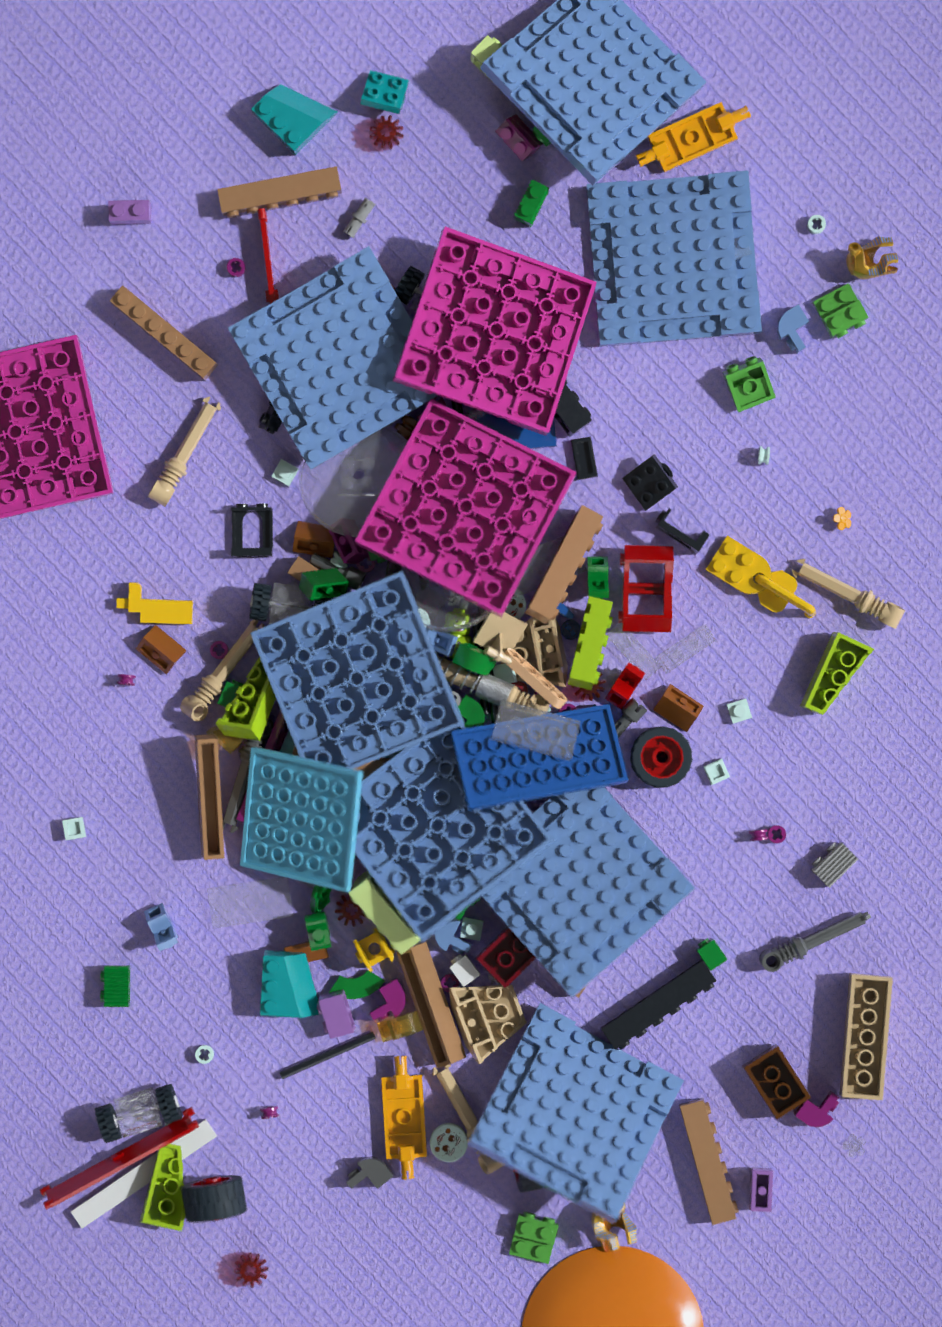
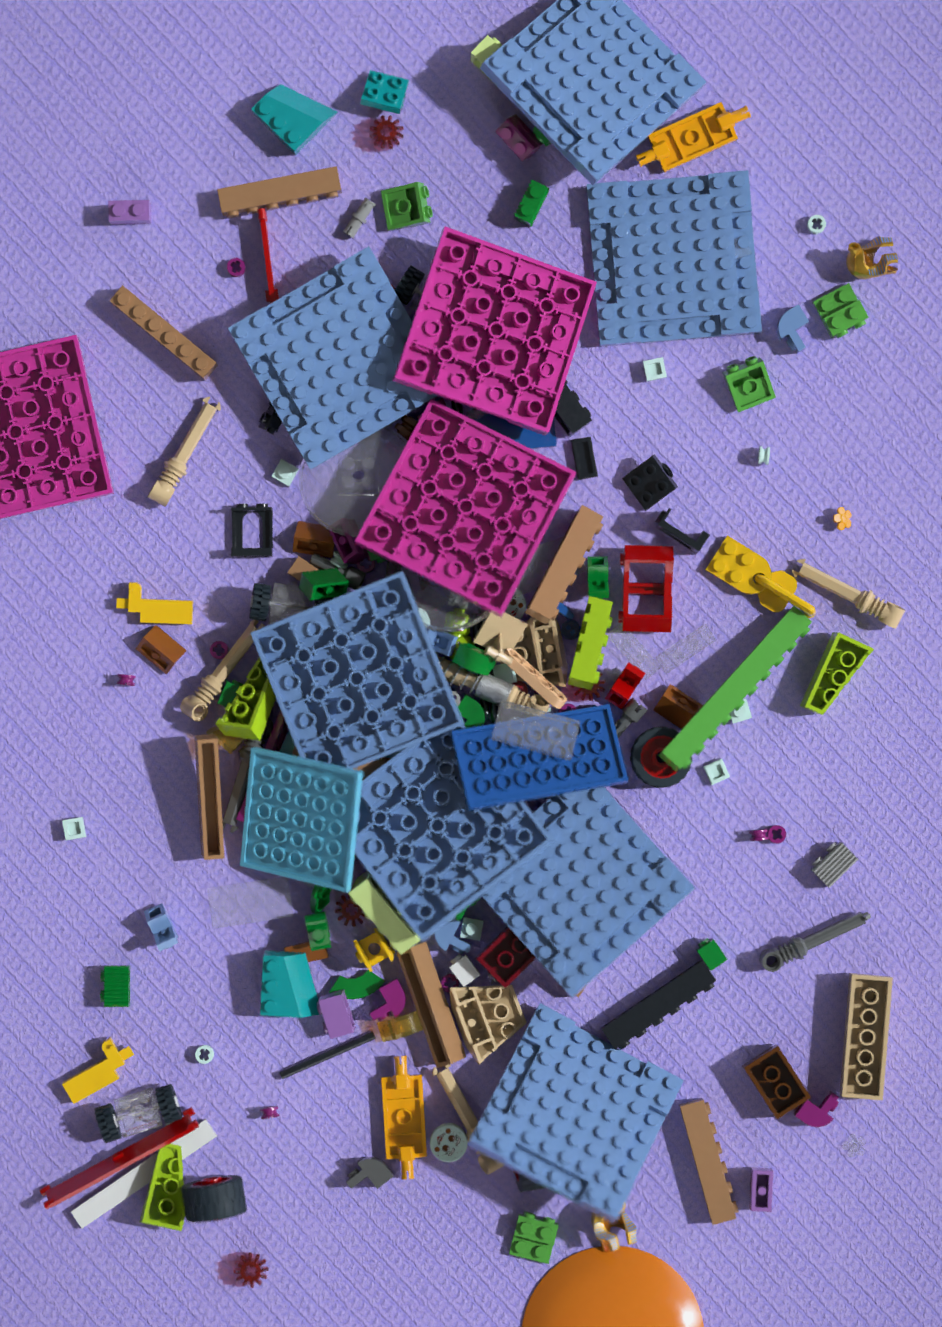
(99, 1074): none -> yellow piece
(406, 206): none -> bright green plate
(654, 369): none -> light aqua plate
(735, 688): none -> bright green brick

